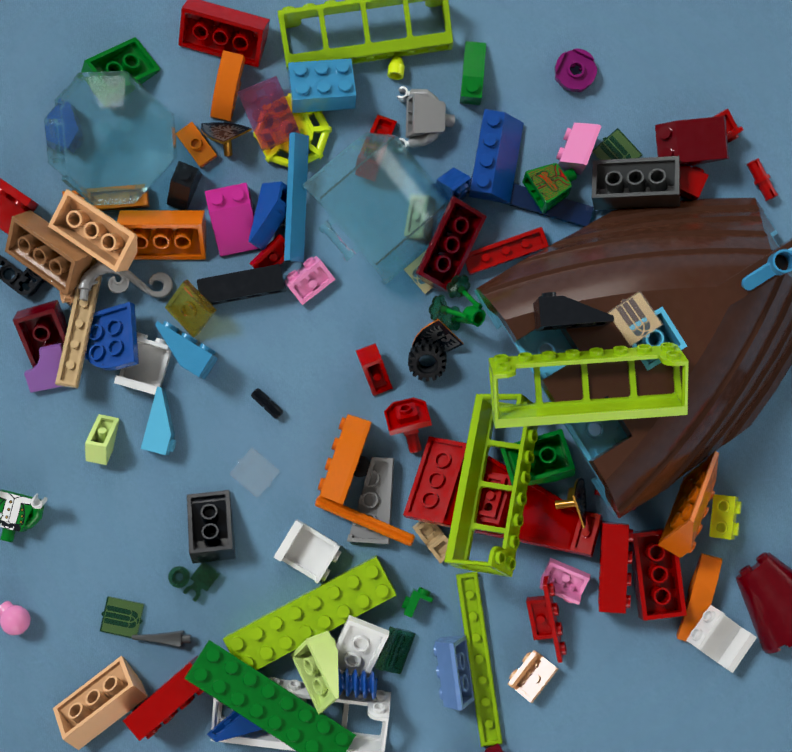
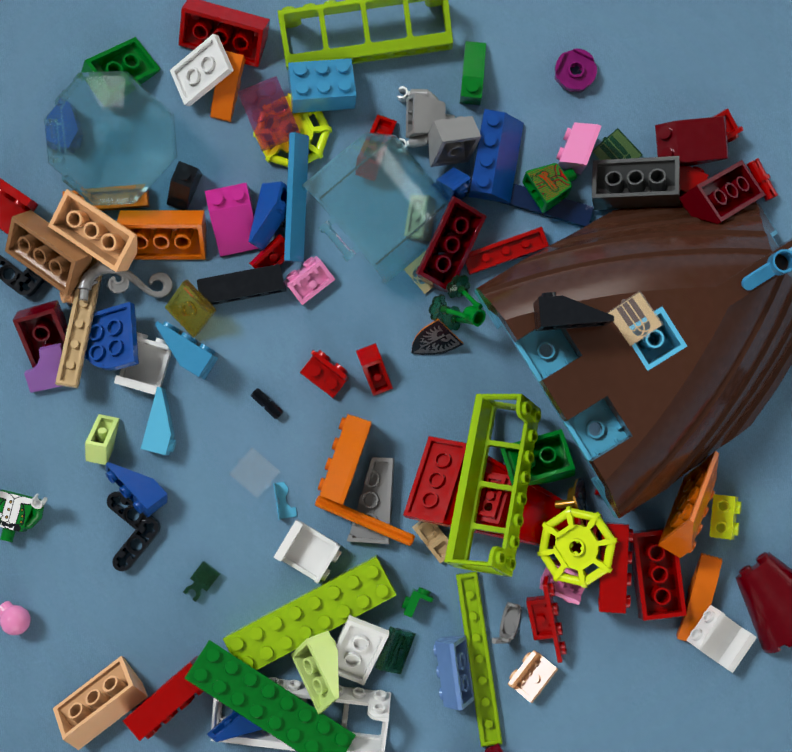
(121, 617): clear green piece -> none
(138, 525): none -> black beam
(141, 489): none -> blue slope
(172, 577): clear green plate -> none
(174, 638): dark grey piece -> none
(196, 144): orange plate -> none
(201, 70): none -> white plate
(210, 527): black slope -> none
(224, 133): shield -> none
(285, 510): none -> medium azure piece
(324, 374): none -> red bracket
(357, 683): blue piece -> none
(362, 467): black tile -> none
(396, 68): neon yellow hose -> none
(407, 417): red piece -> none
(427, 349): black tyre -> none
(452, 140): none -> light grey slope
(509, 623): none -> light grey helmet
(589, 409): lime window -> none
(589, 549): none -> neon yellow plate
(723, 194): none -> dark red slope

